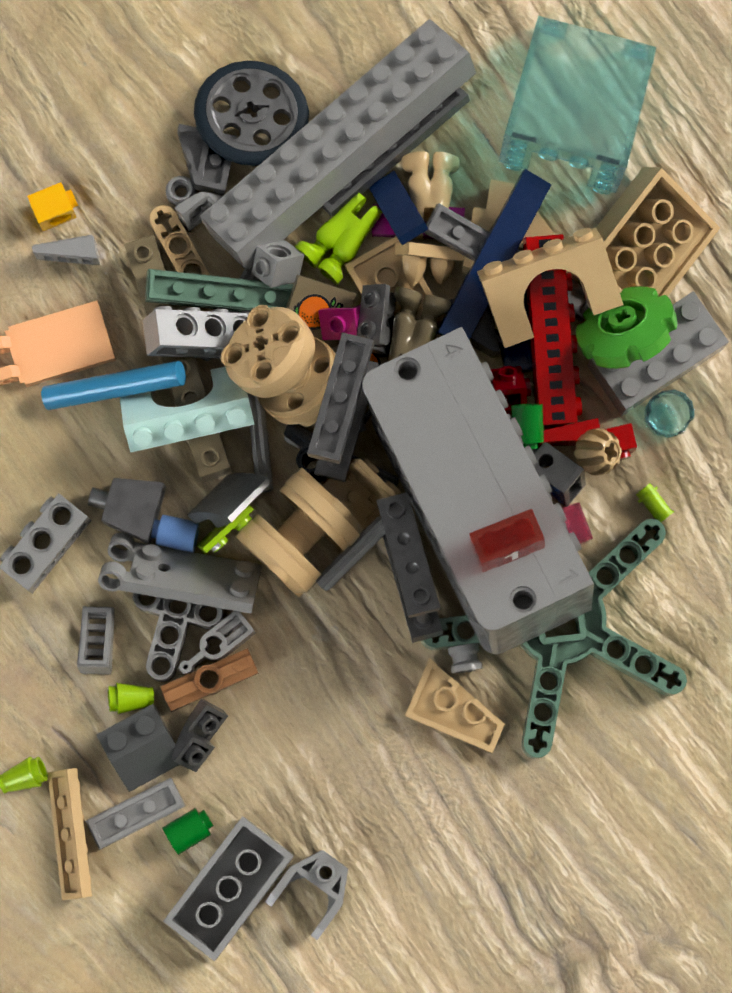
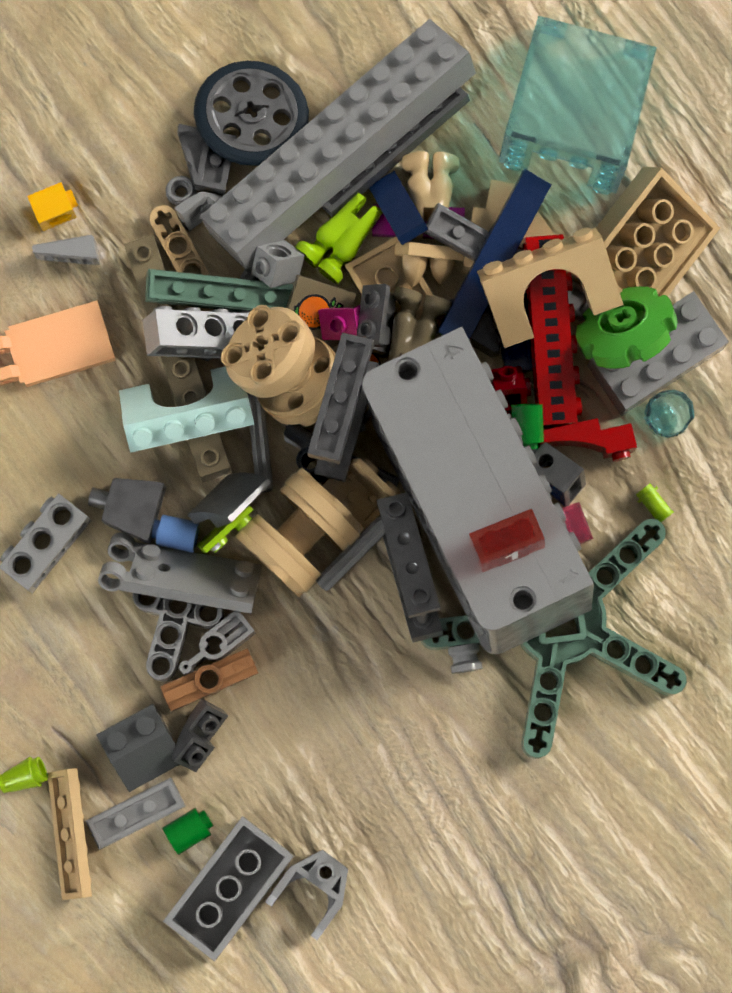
(96, 666): light grey slope -> none
(113, 385): dark azure piece -> none
(129, 697): lime cone -> none
(452, 710): tan wing -> none
(598, 451): tan piece -> none

